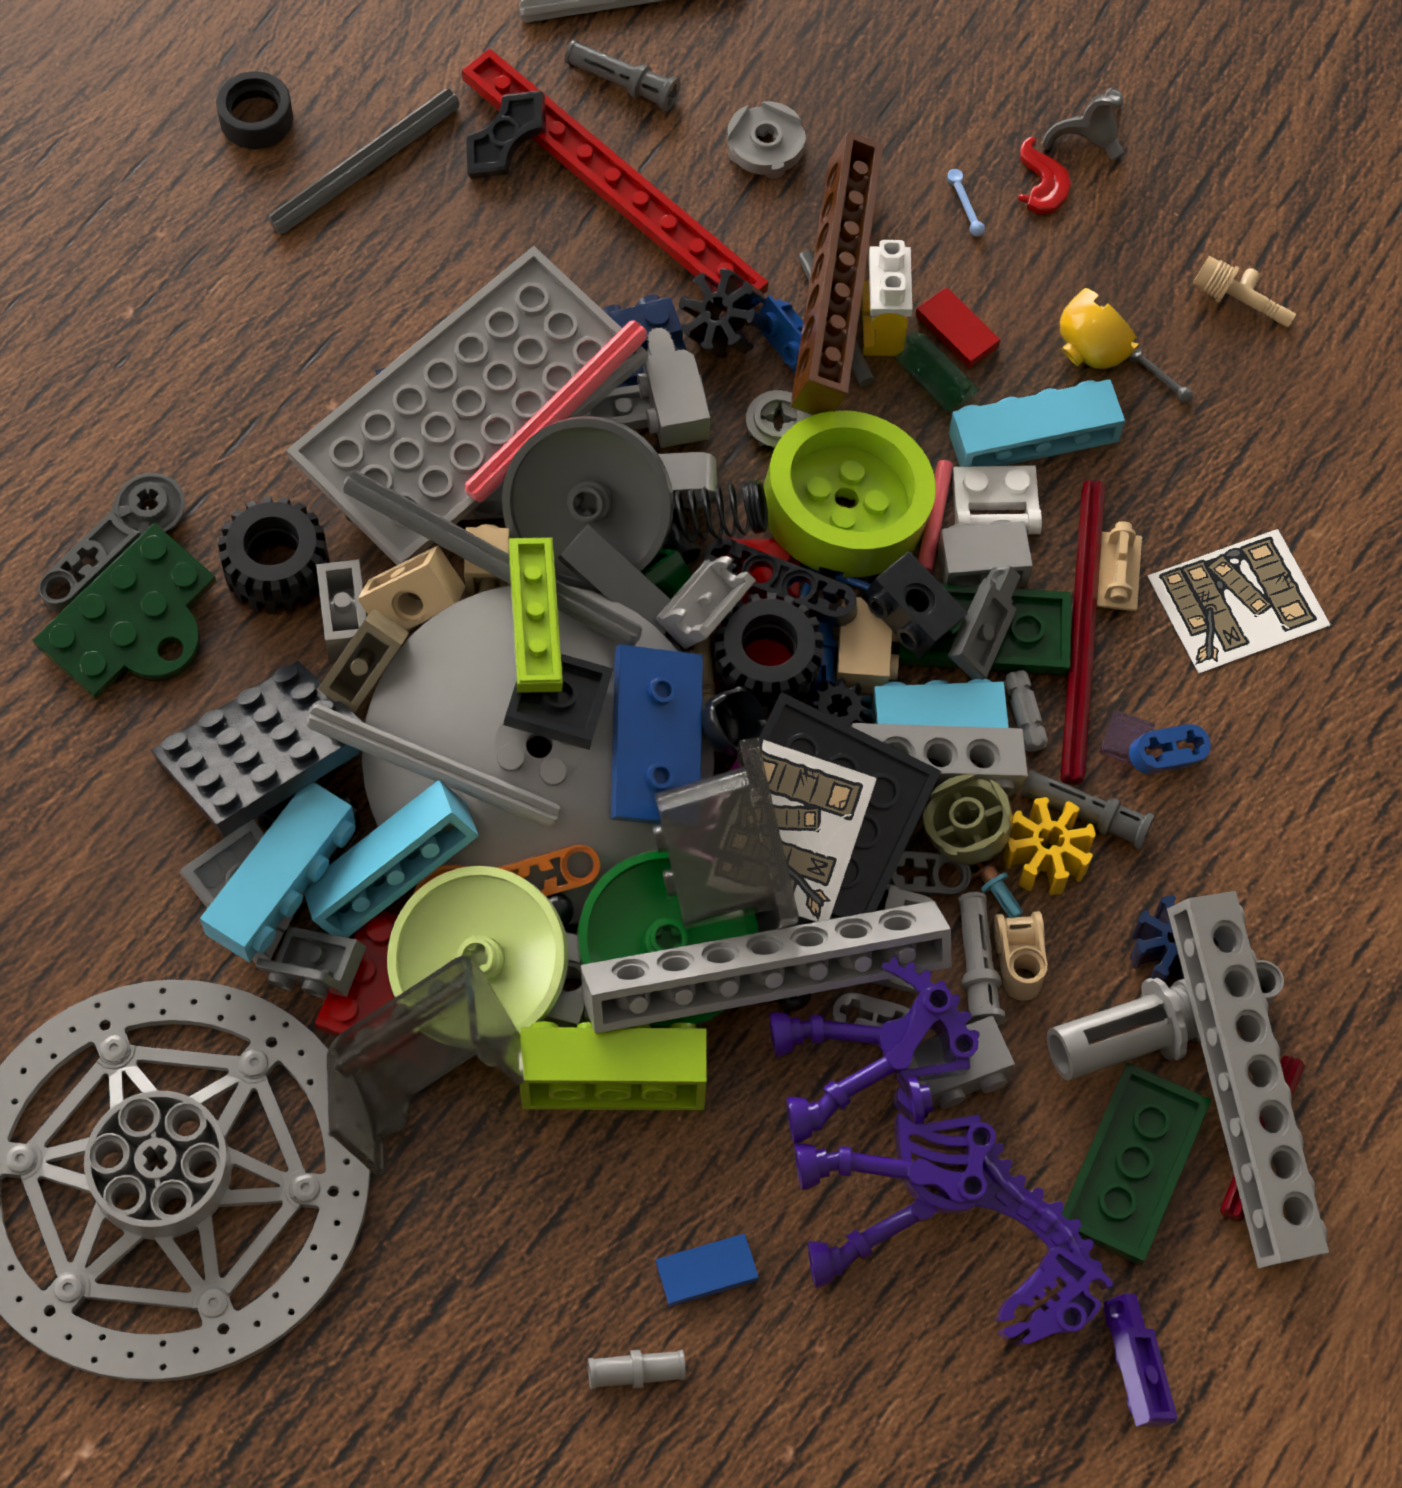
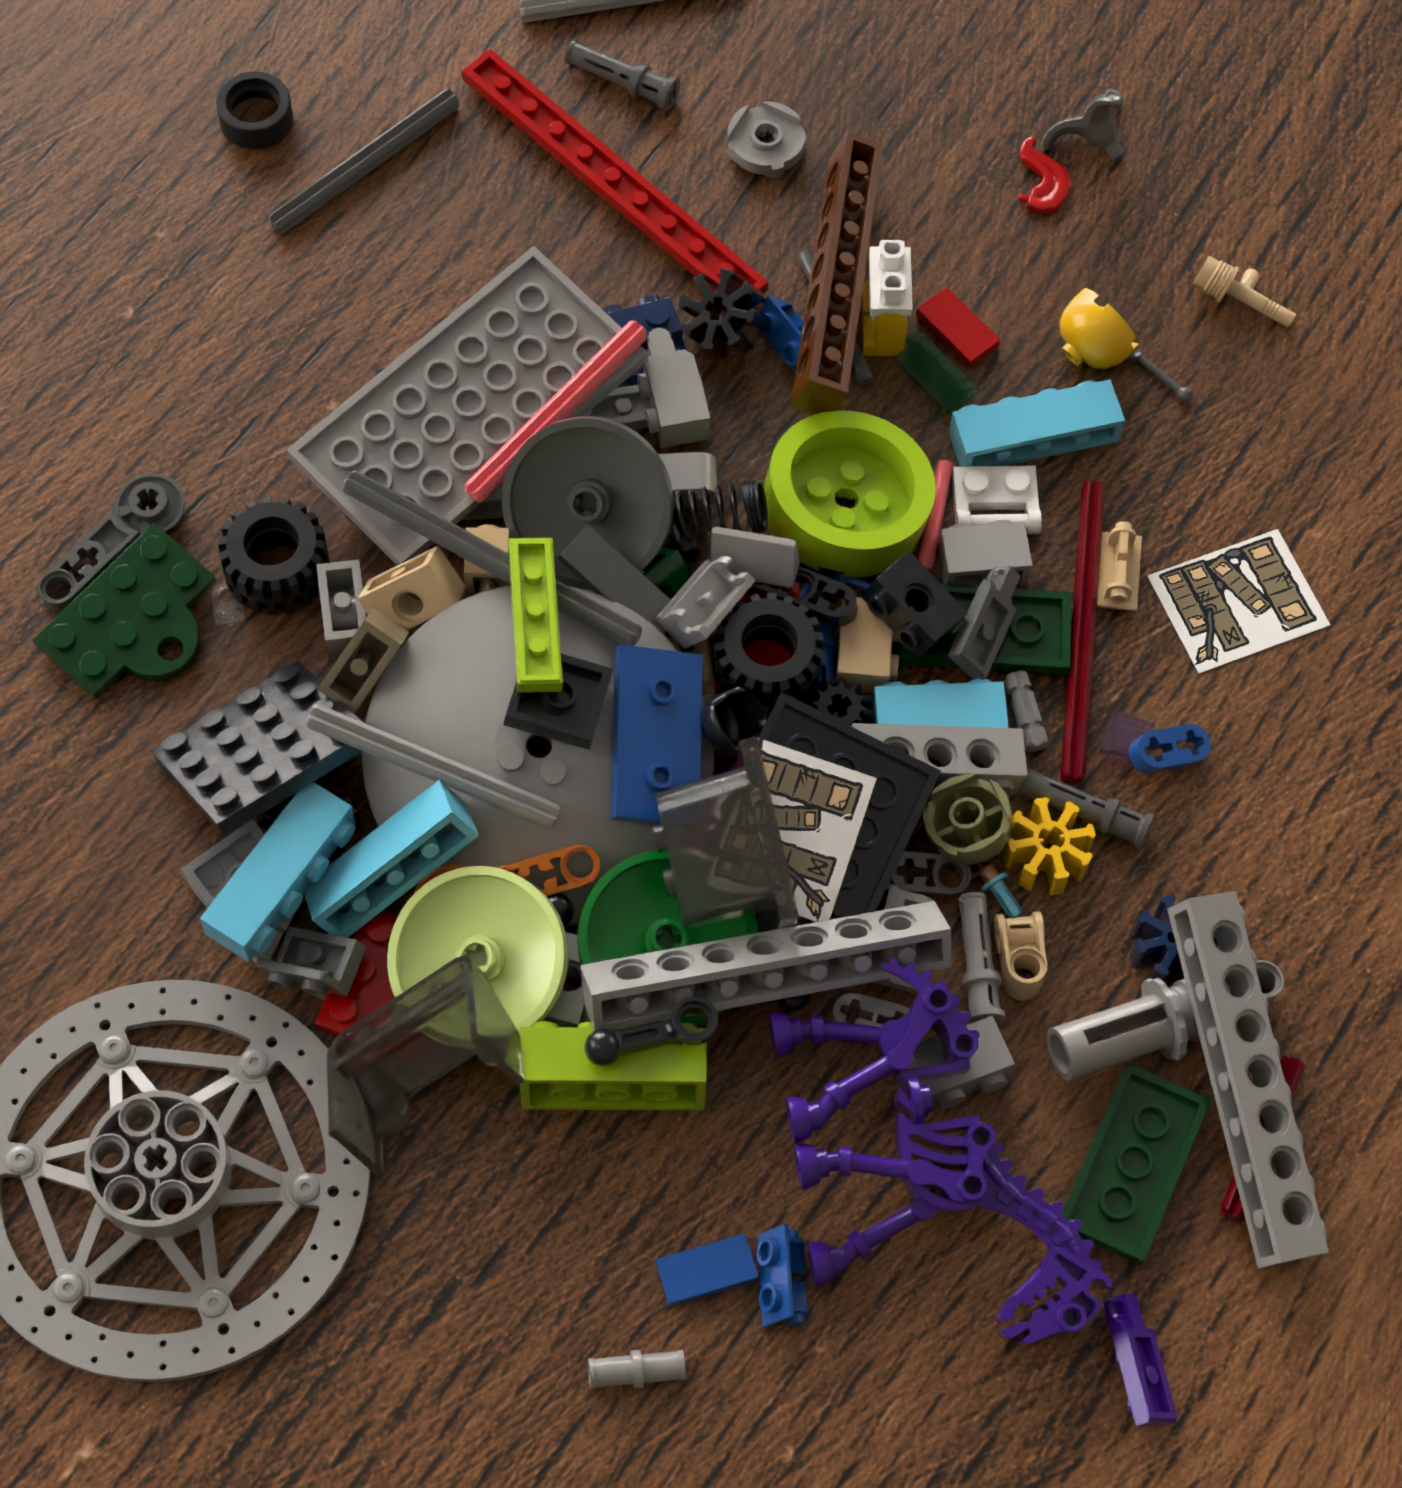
(226, 612): none -> clear piece
(517, 121): black tile -> none
(605, 1046): none -> black piece
(763, 411): light grey gear -> none
(763, 556): none -> light grey slope
(779, 1257): none -> blue hinge
(955, 179): light blue hinge -> none

